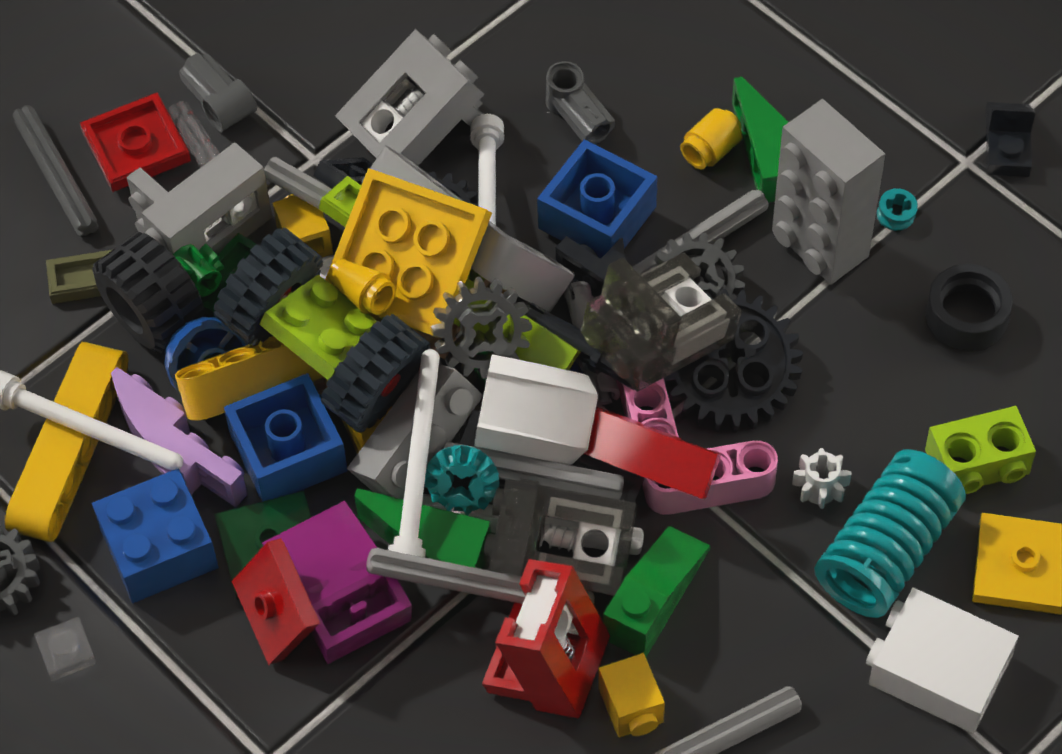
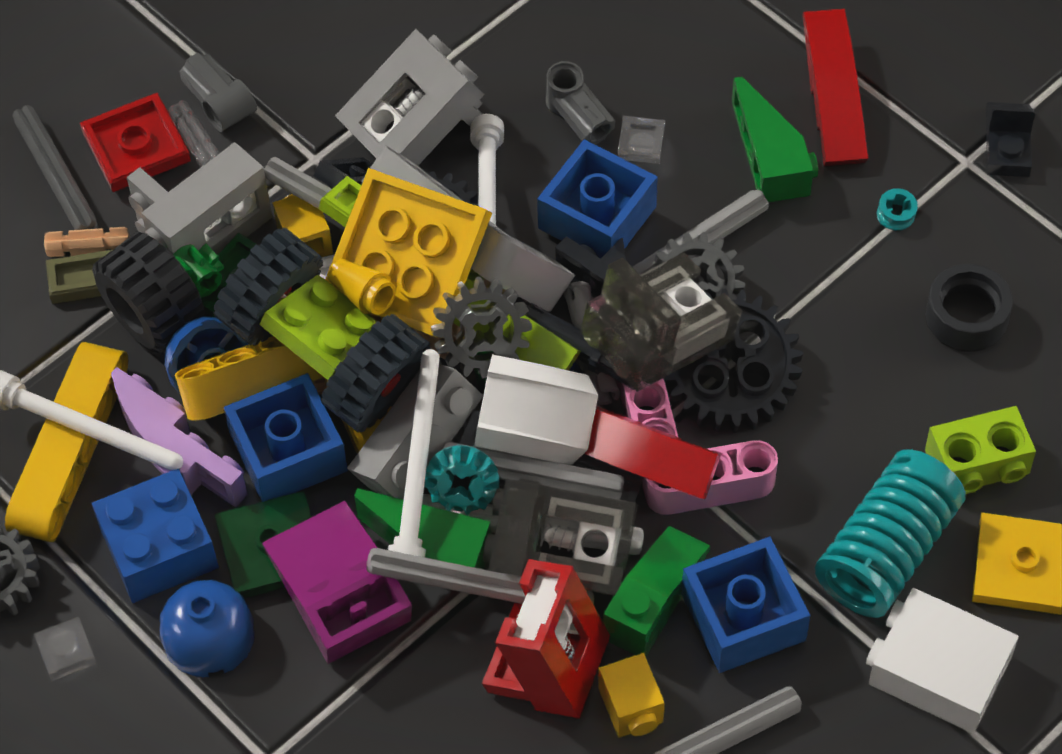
(83, 241): none -> light nougat axle
(206, 628): none -> blue cylinder
(275, 601): red plate -> none
(641, 139): none -> clear plate
(711, 138): yellow brick -> none
(745, 604): none -> blue brick
(821, 466): white gear -> none
(827, 191): light grey brick -> none
(835, 87): none -> red slope

